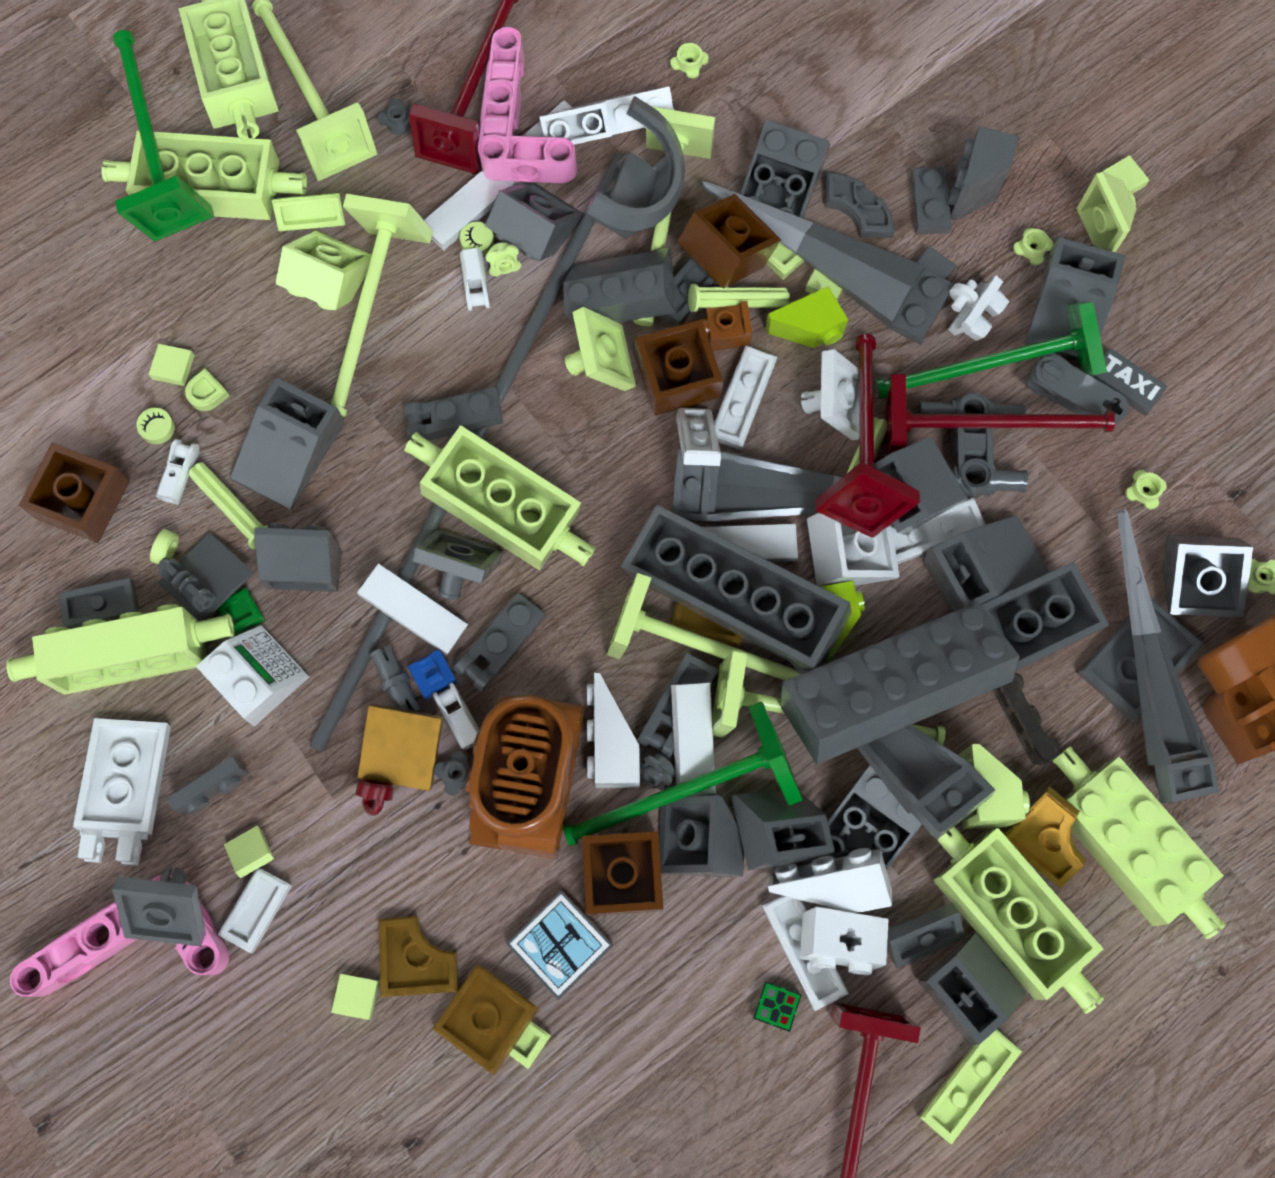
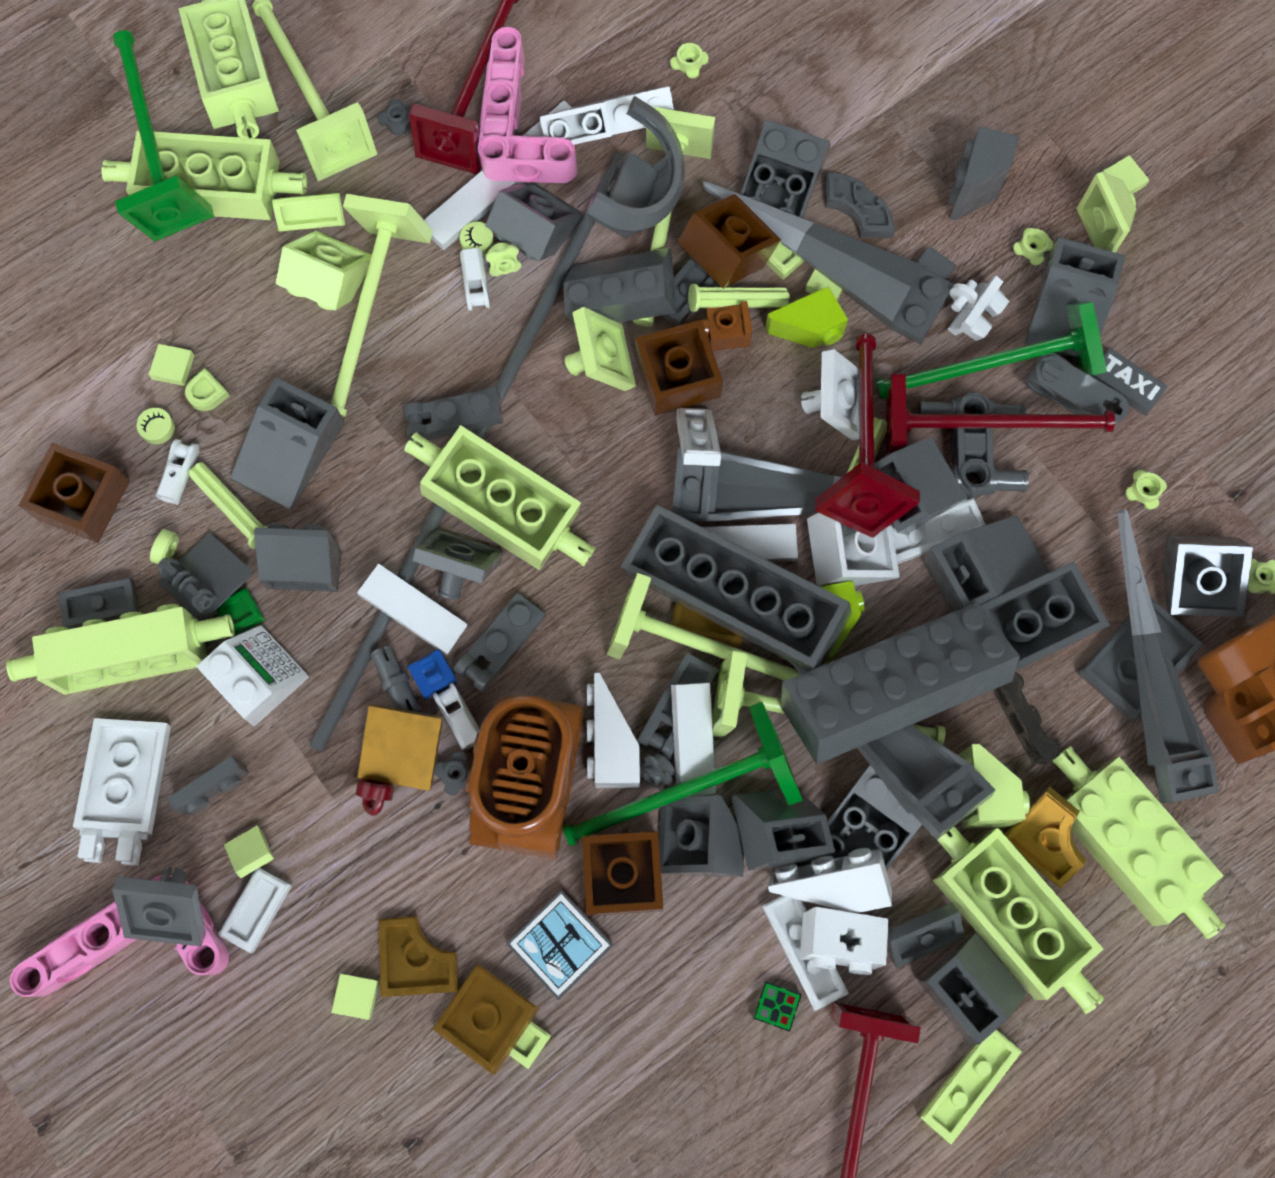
(743, 397): white tile -> none
(931, 200): dark grey plate -> none

